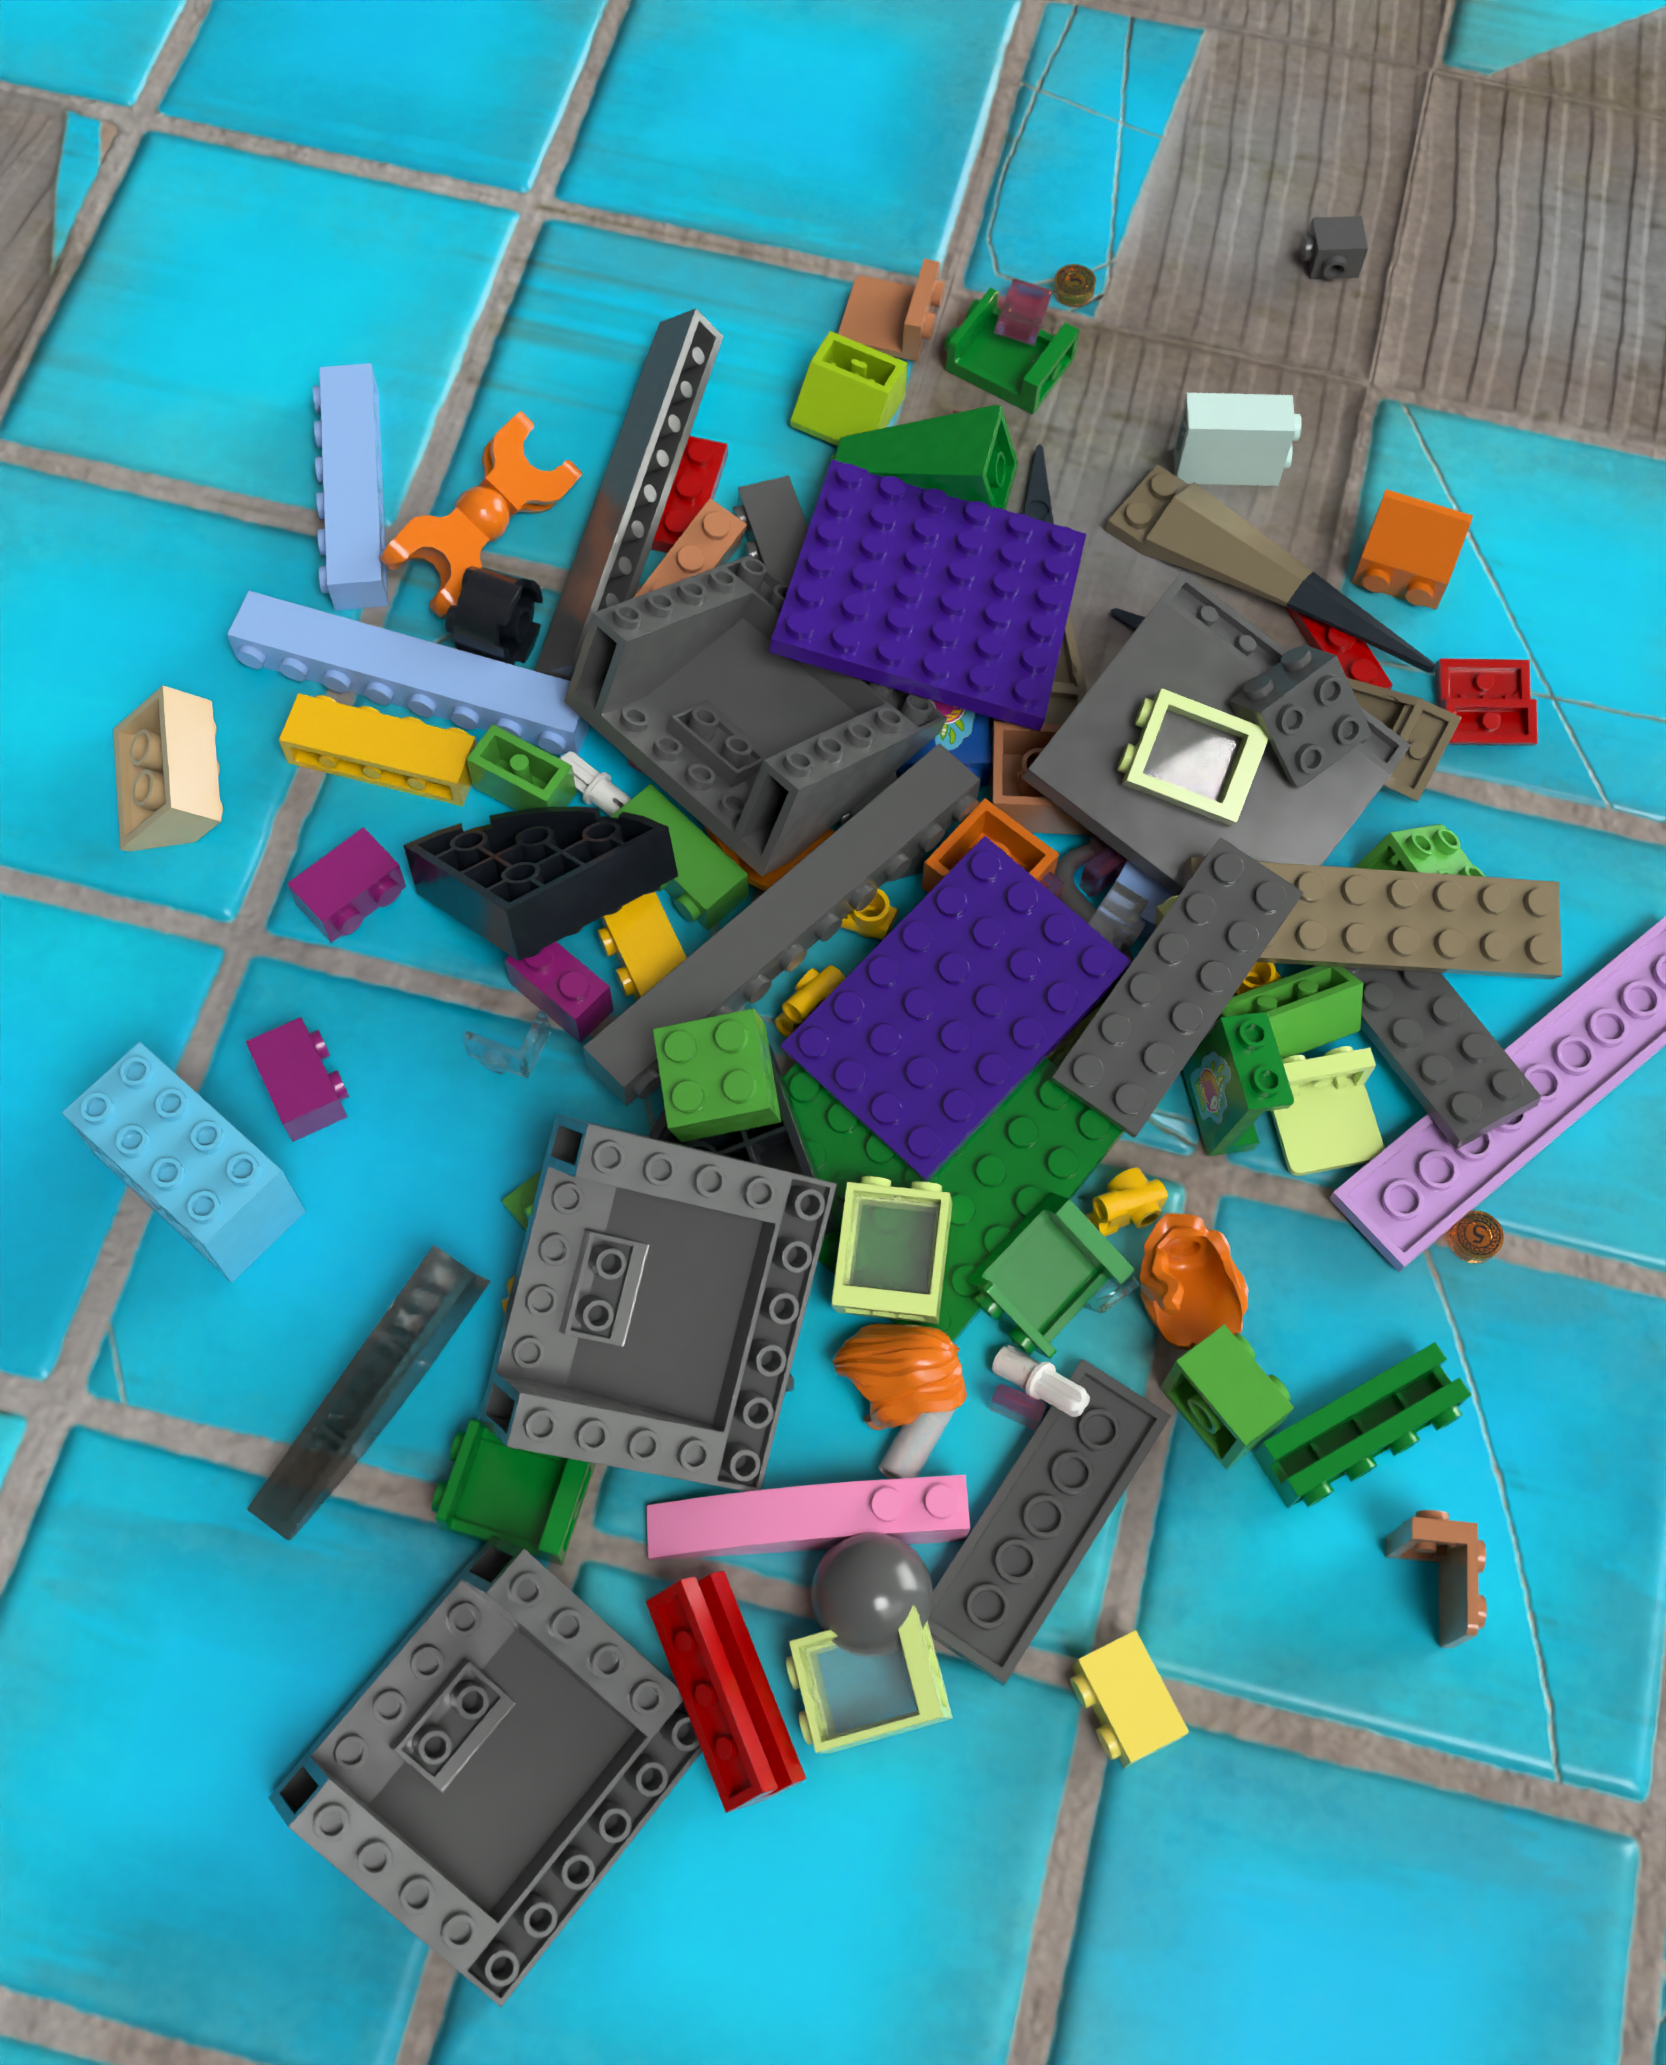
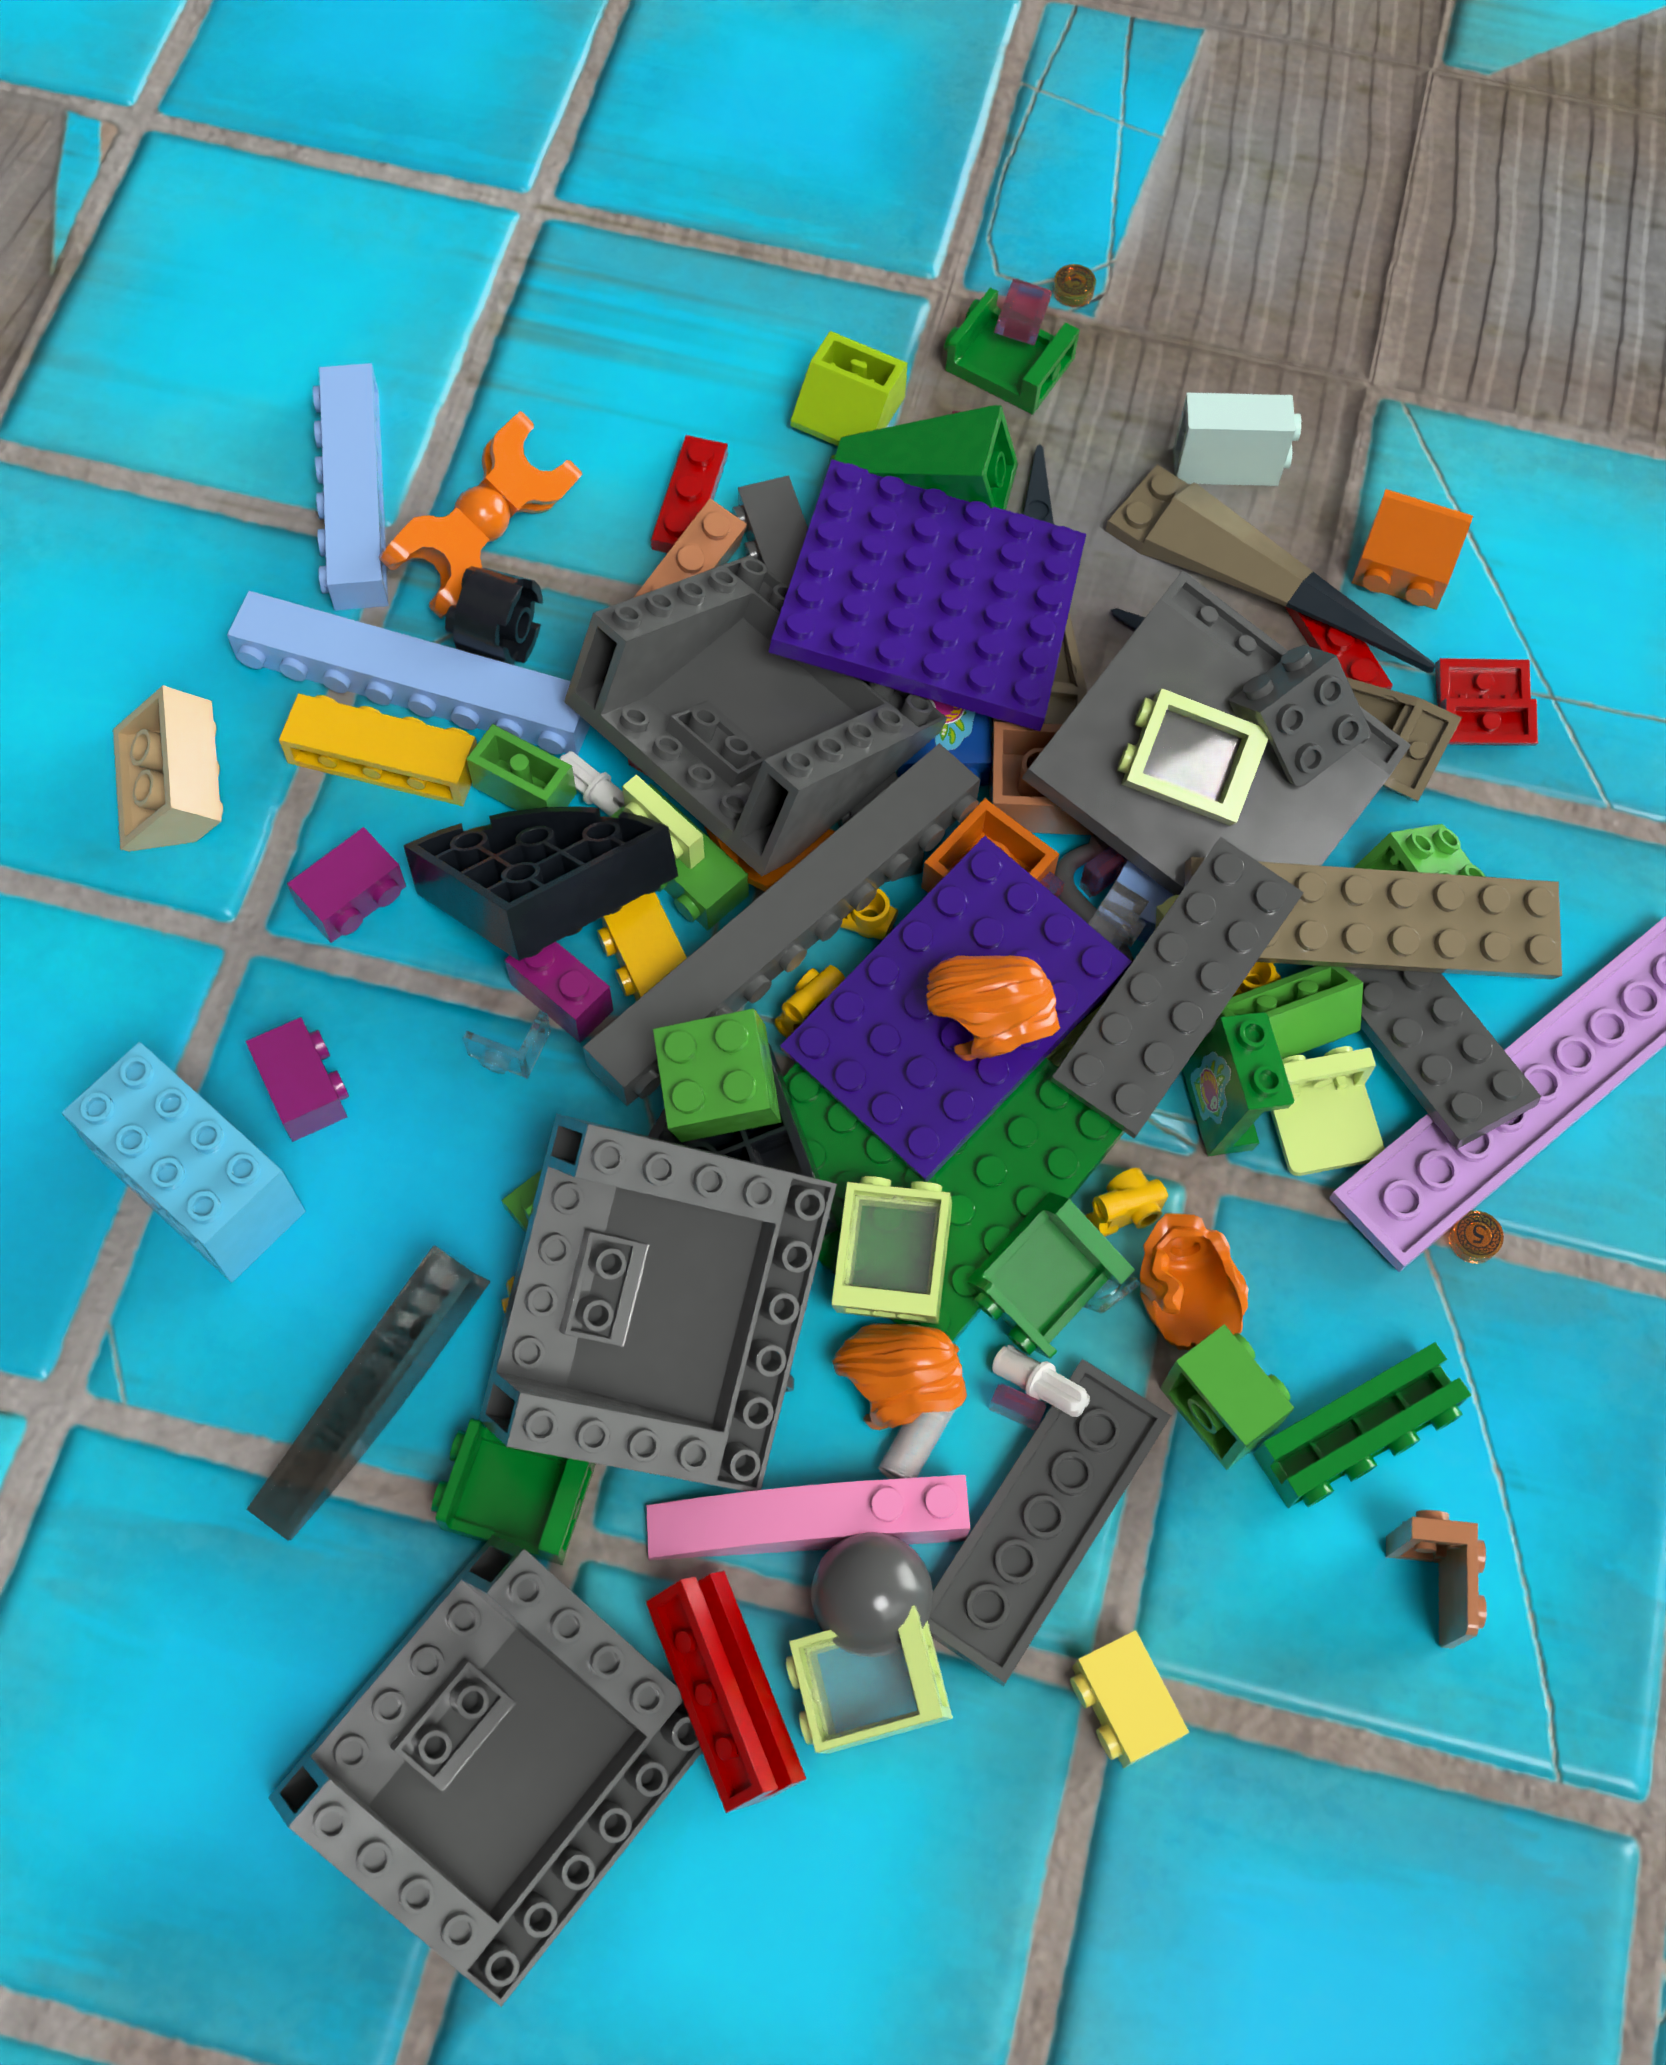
(634, 484): dark grey brick -> none
(685, 838): none -> yellowish green plate
(893, 314): nougat bracket -> none
(996, 999): none -> orange hair
(1334, 247): dark grey brick -> none

